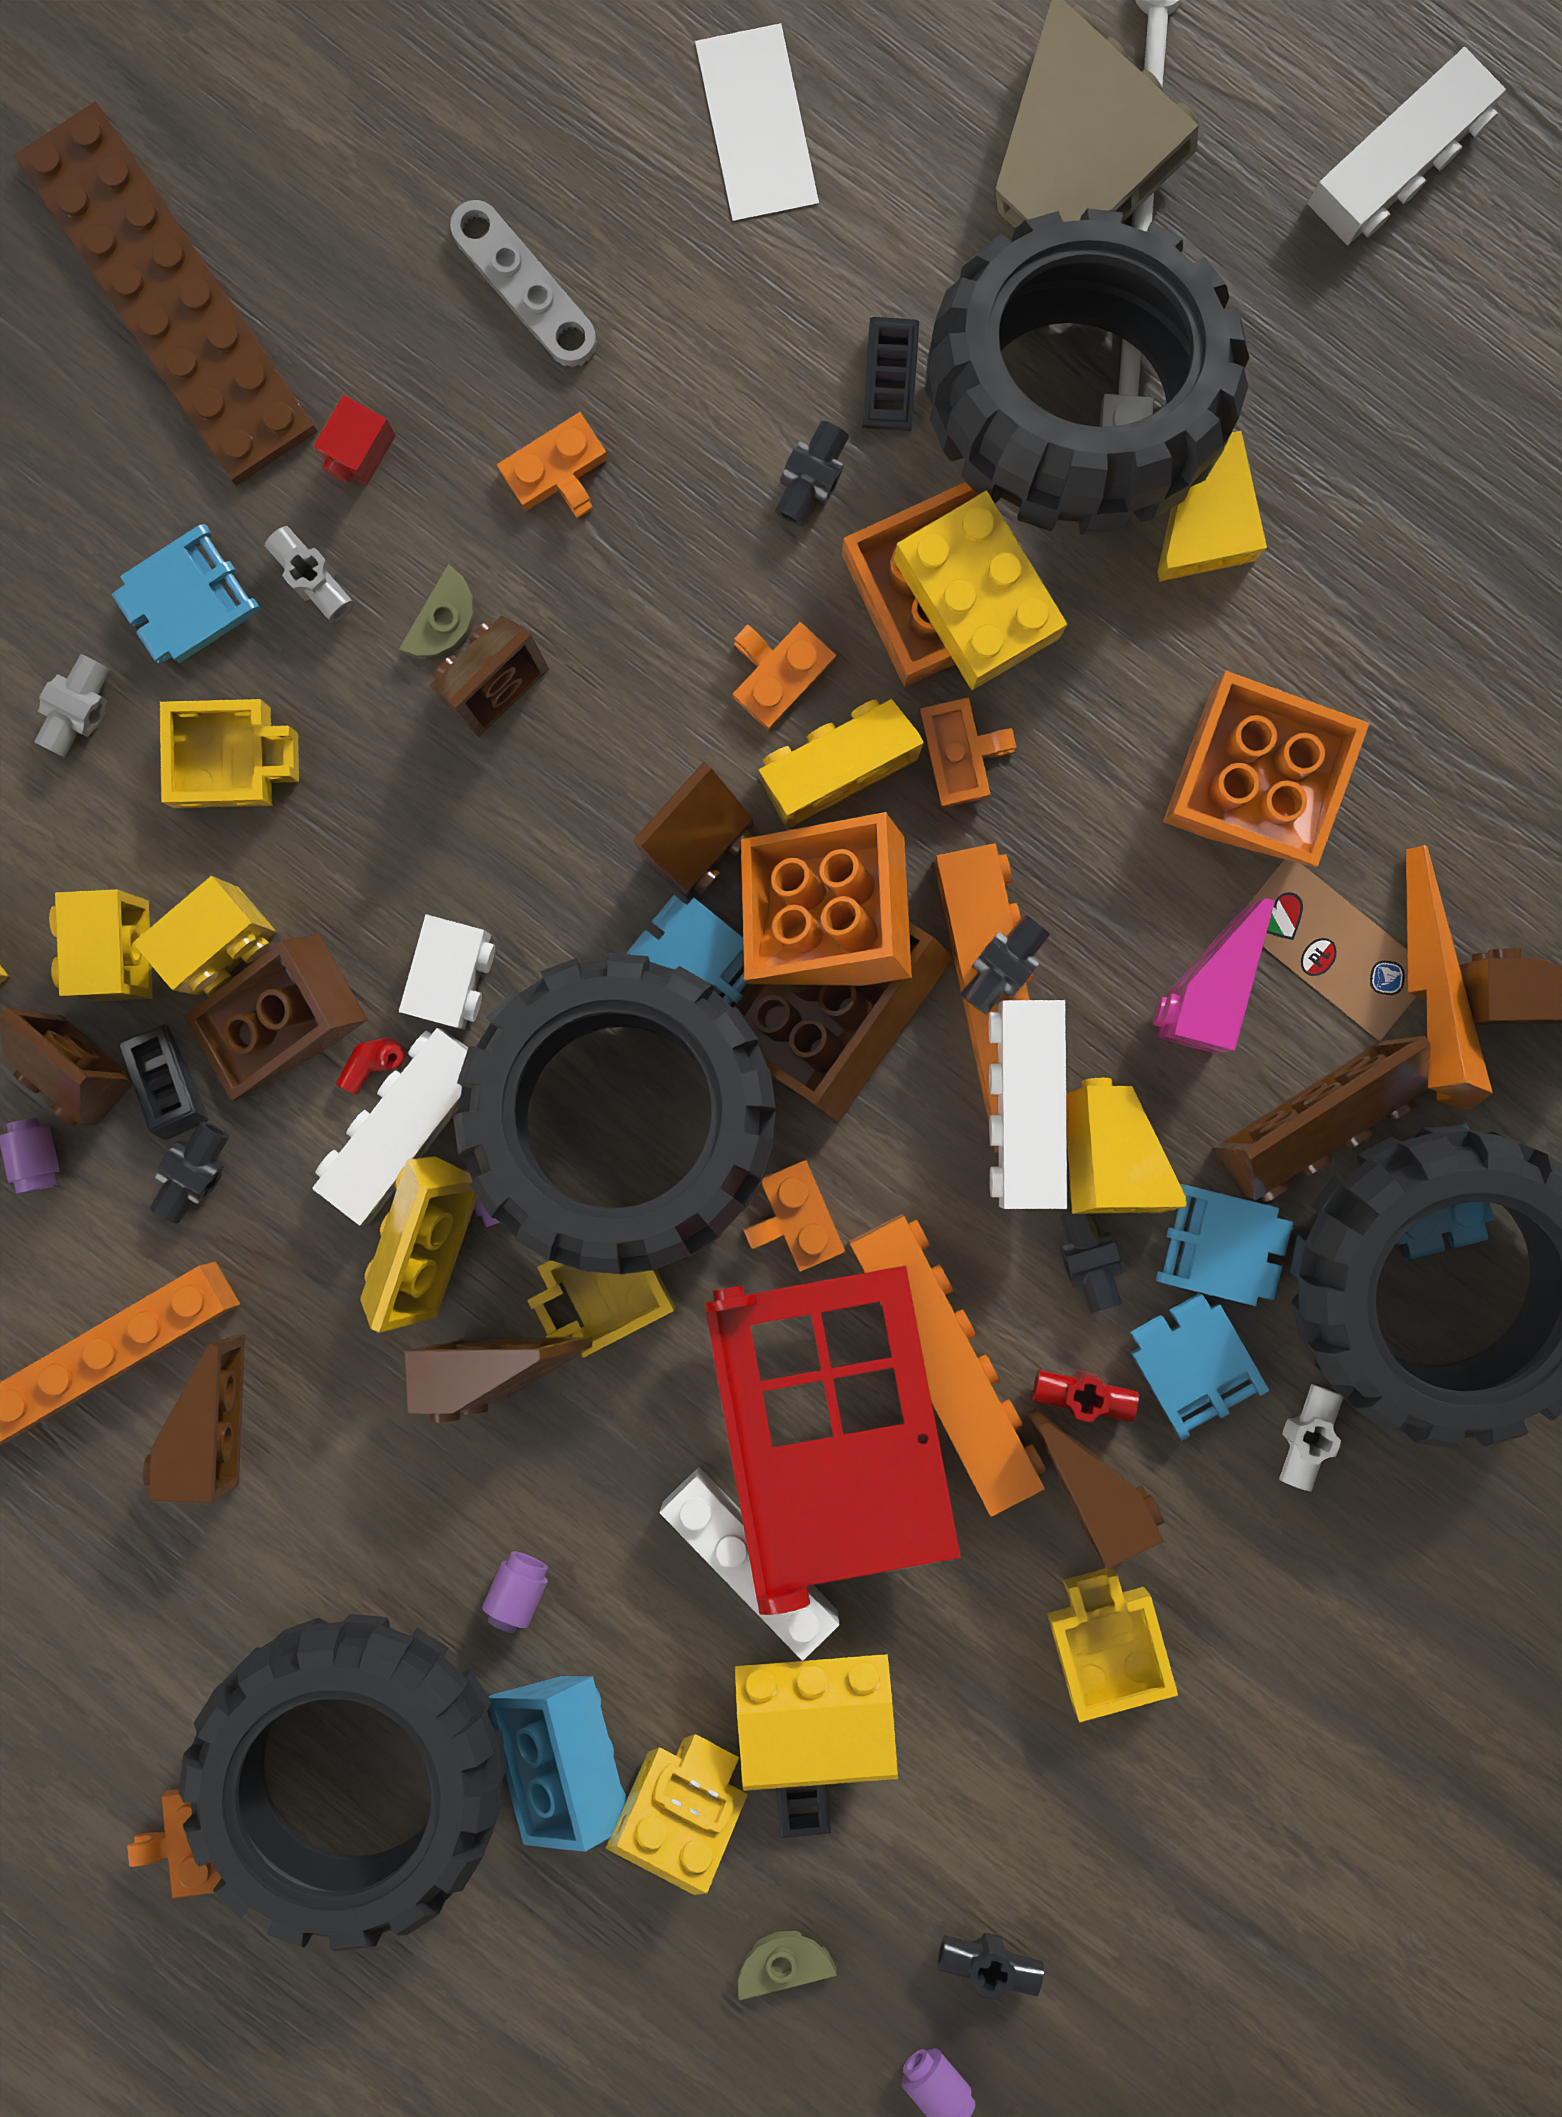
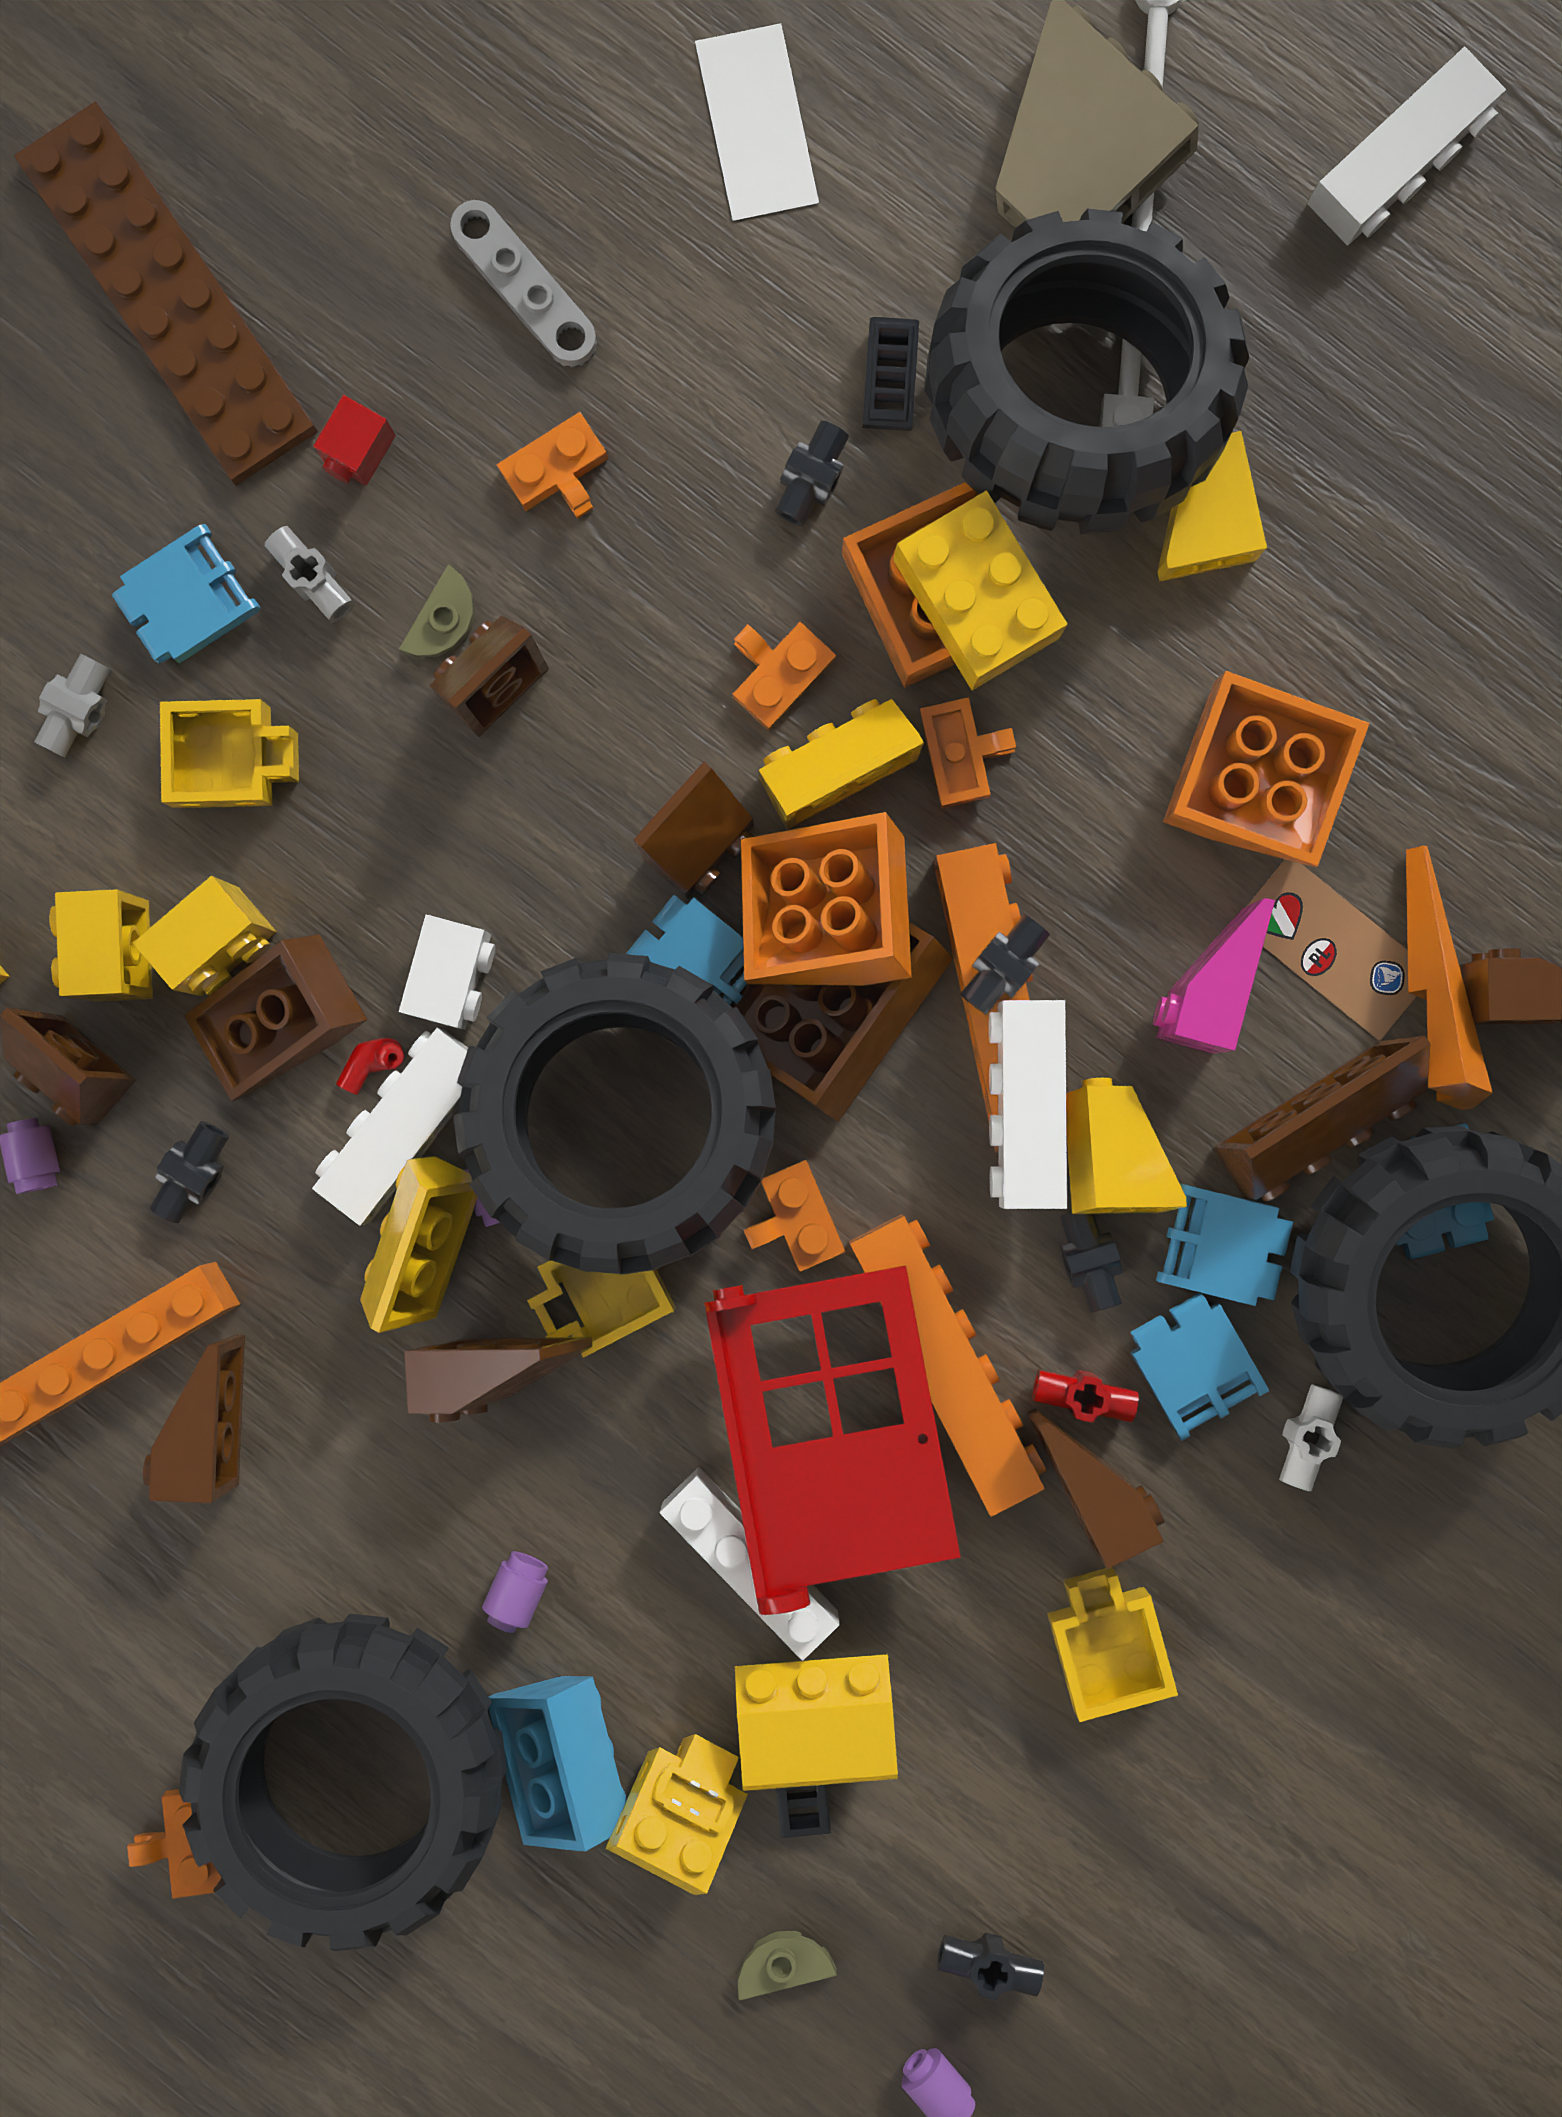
(192, 1110): black slope -> none

